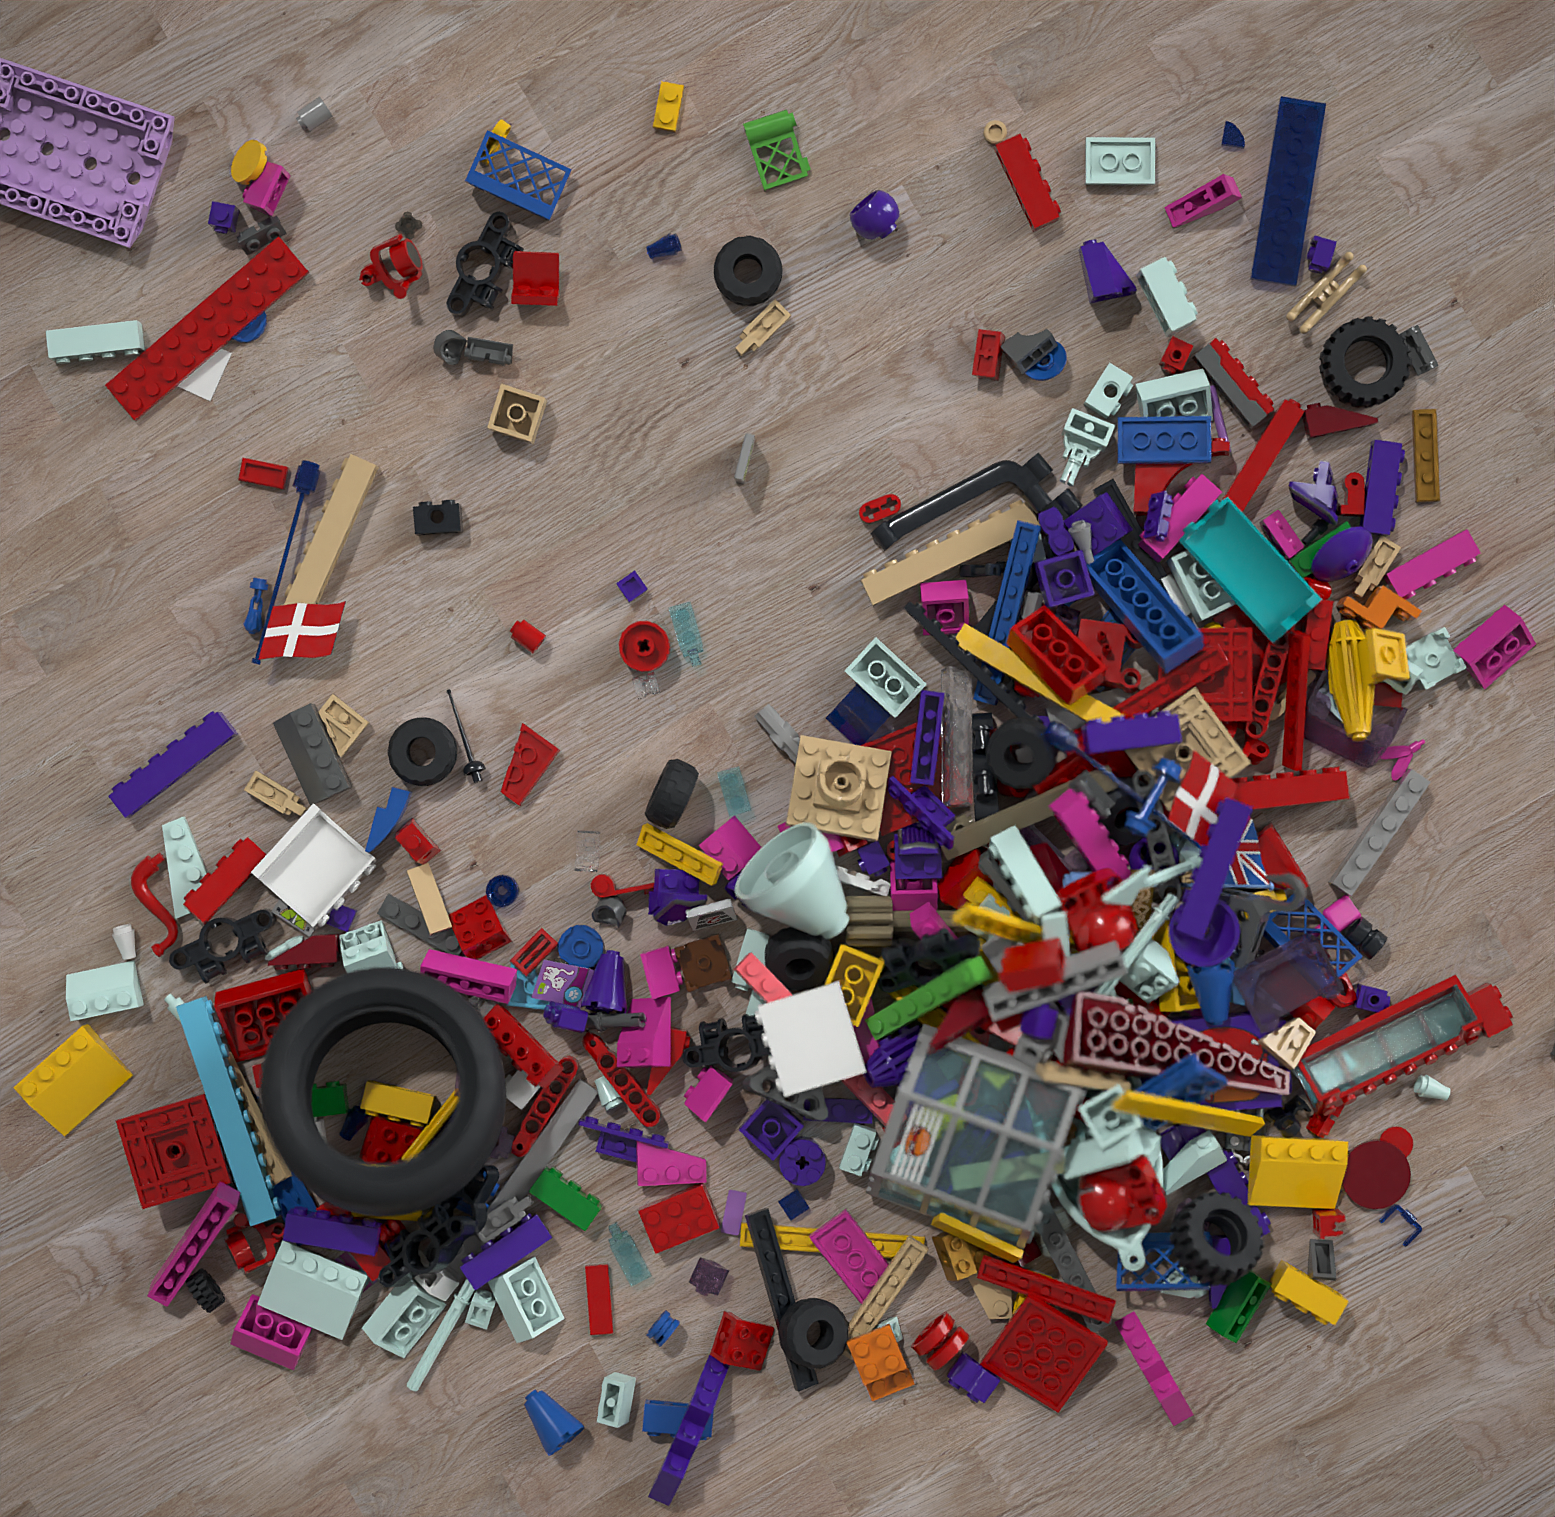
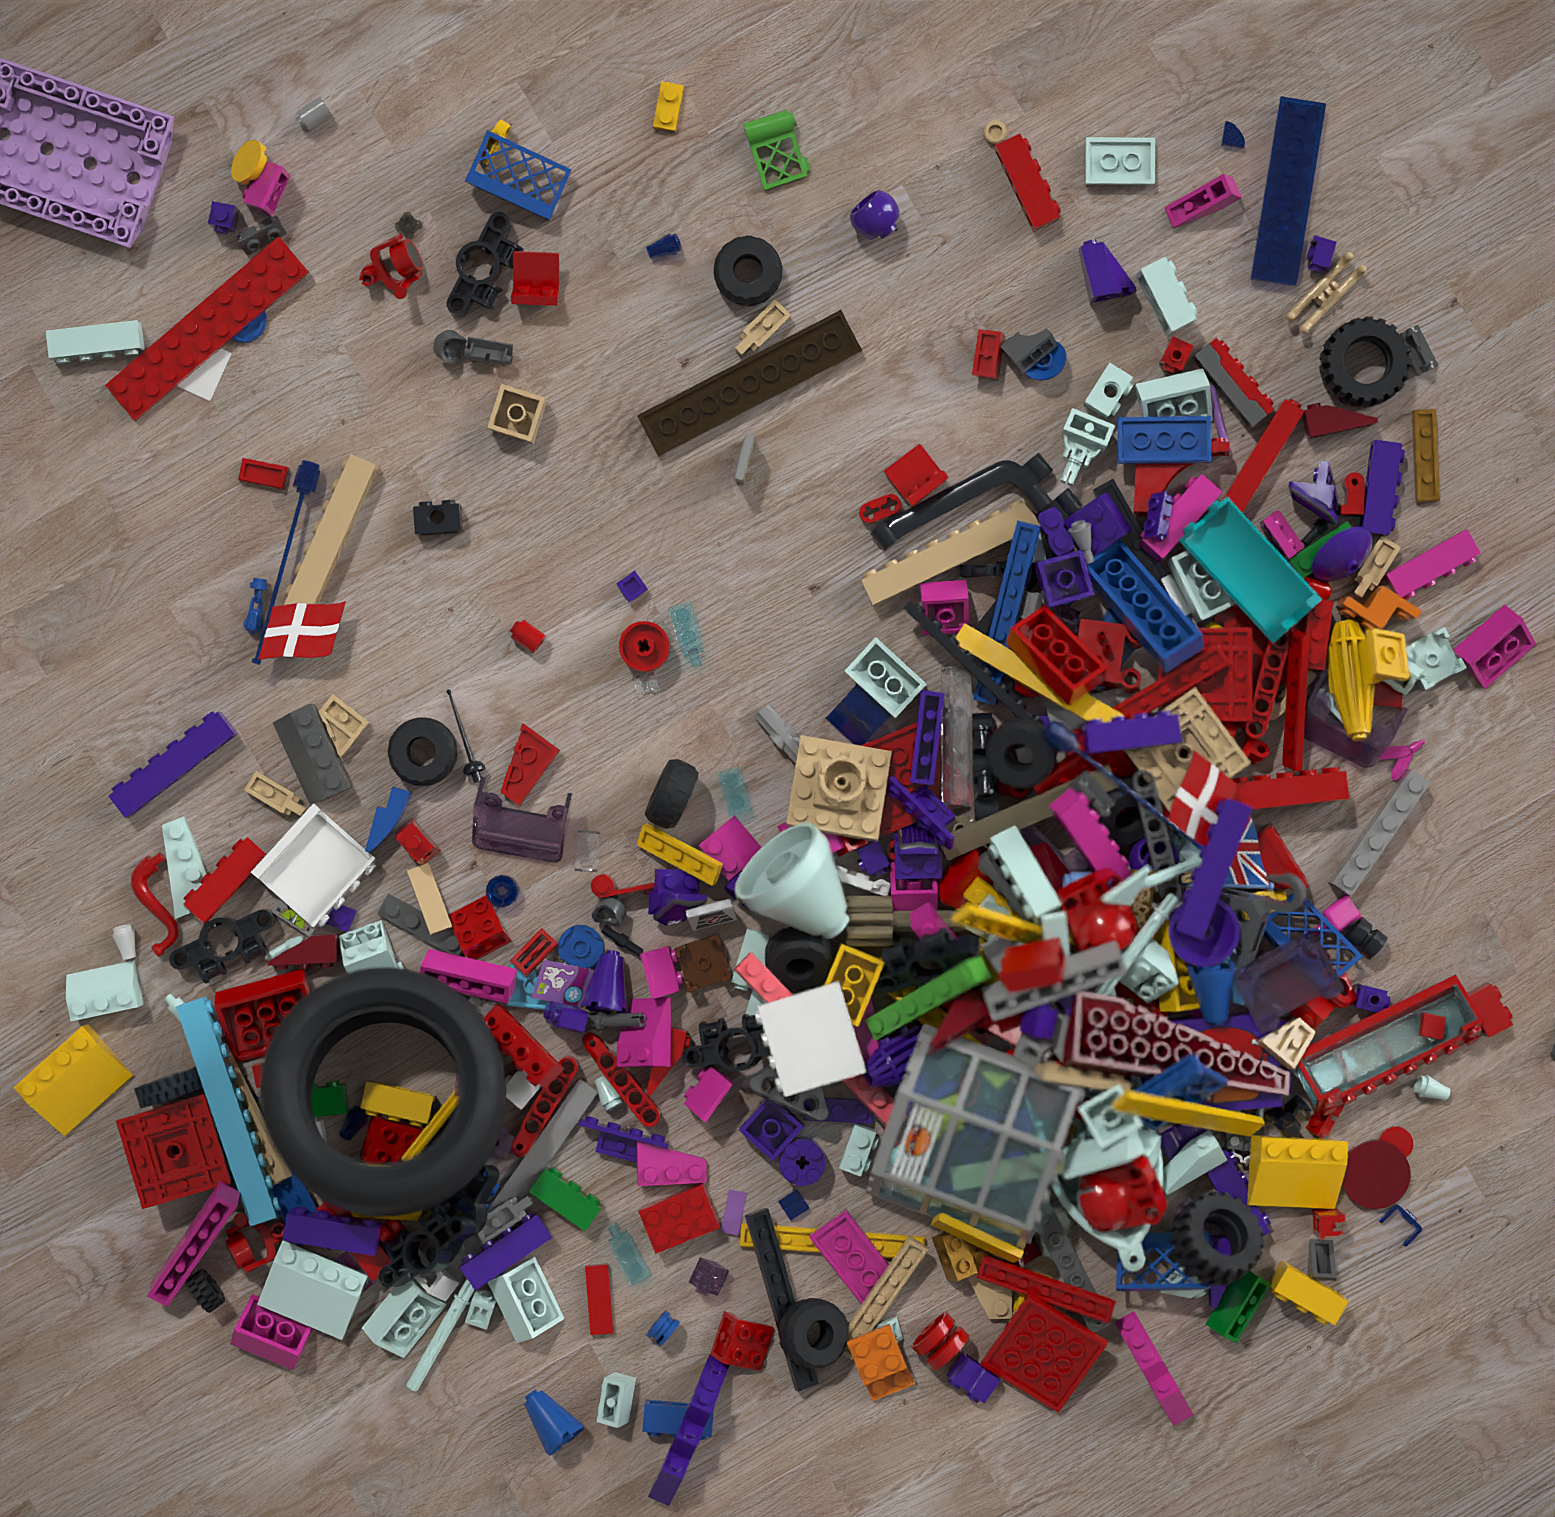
(168, 1087): none -> black wheel
(519, 831): none -> clear purple windscreen
(622, 940): none -> black bar
(749, 383): none -> dark brown plate
(915, 475): none -> red bracket
(1167, 771): blue piece -> none
(1432, 1026): none -> red tile

